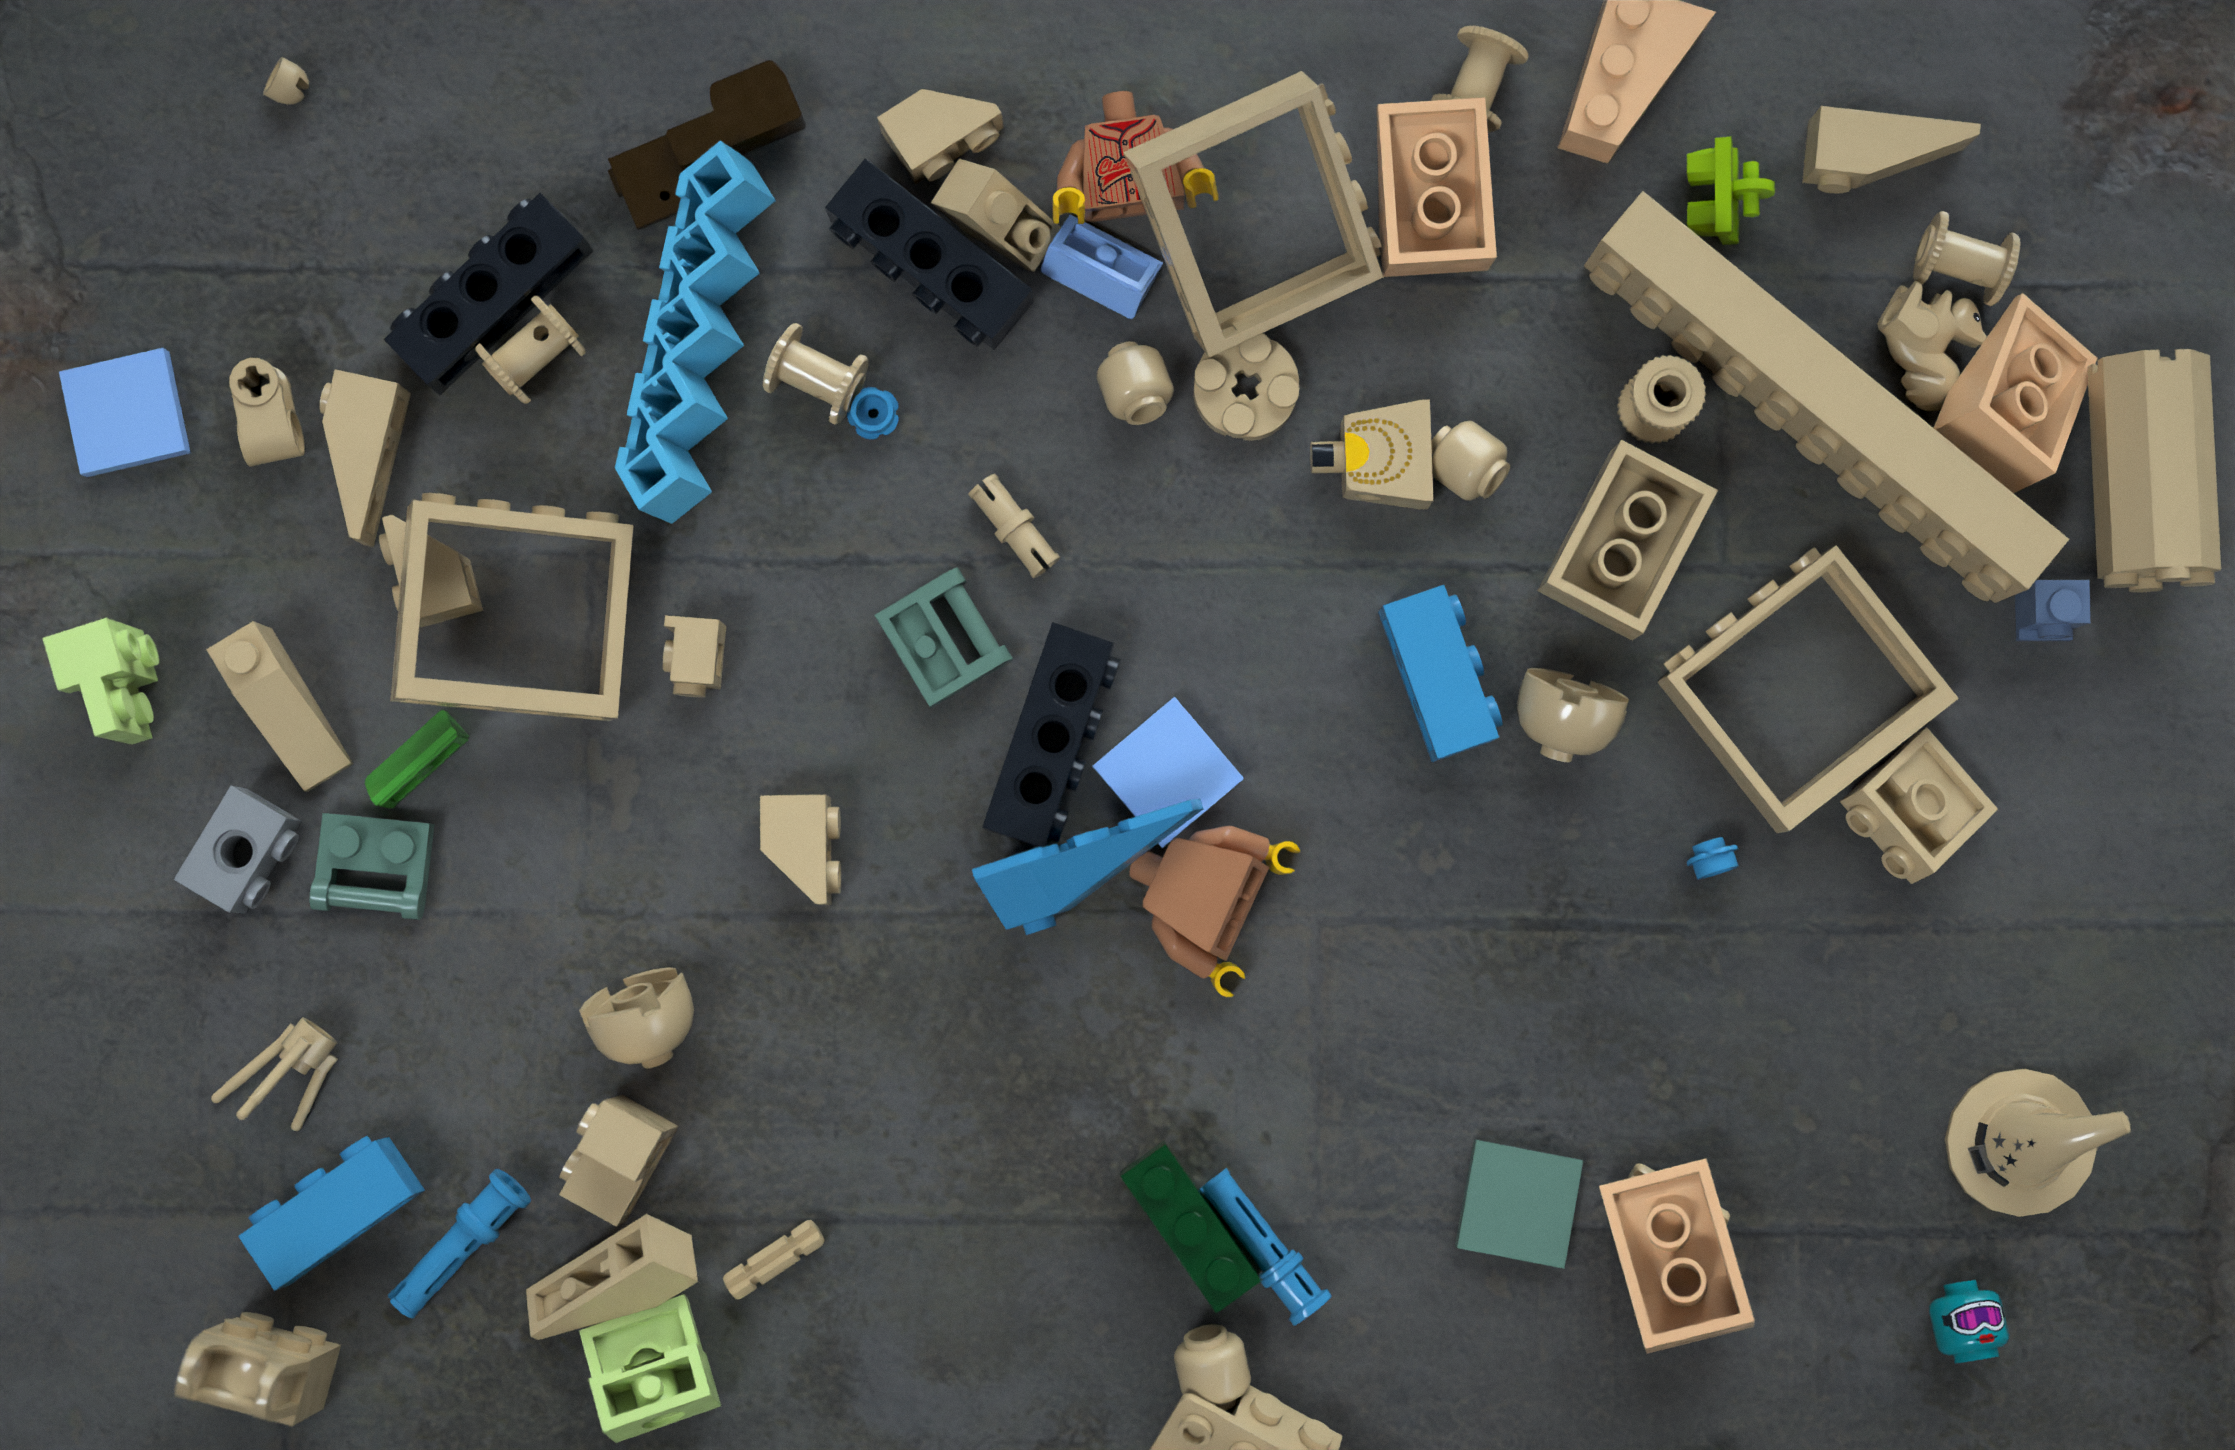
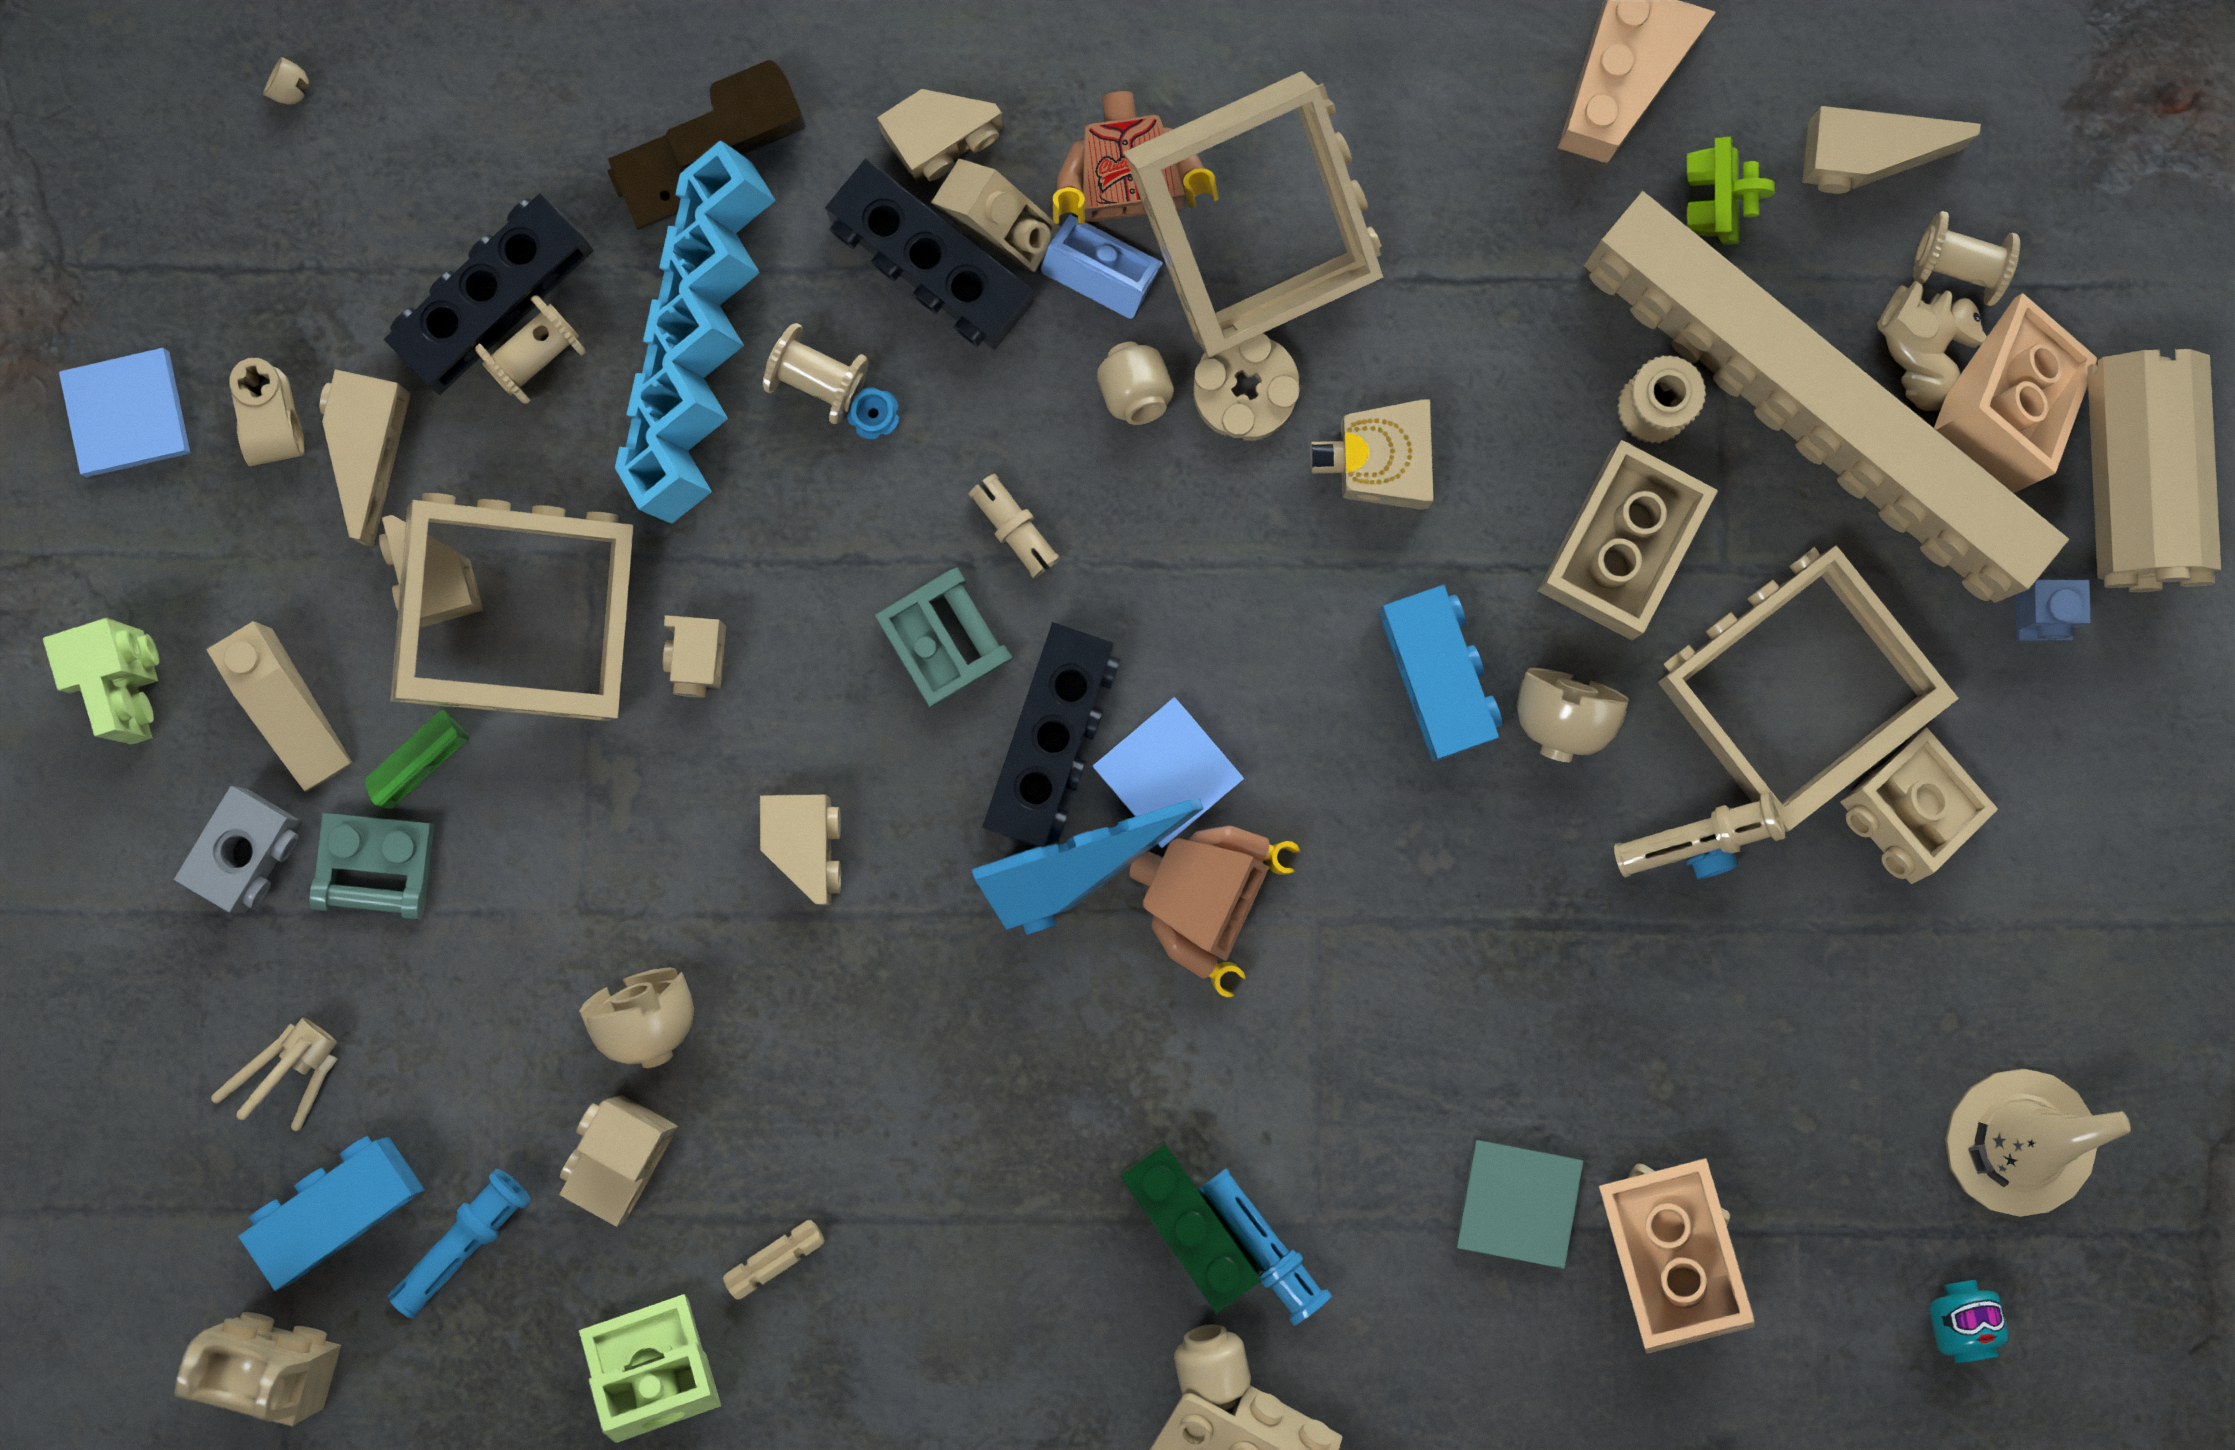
(614, 1279): tan slope -> none
(1434, 187): light nougat slope -> none
(1469, 460): tan head -> none
(1484, 67): tan hose -> none
(1724, 830): none -> tan pin

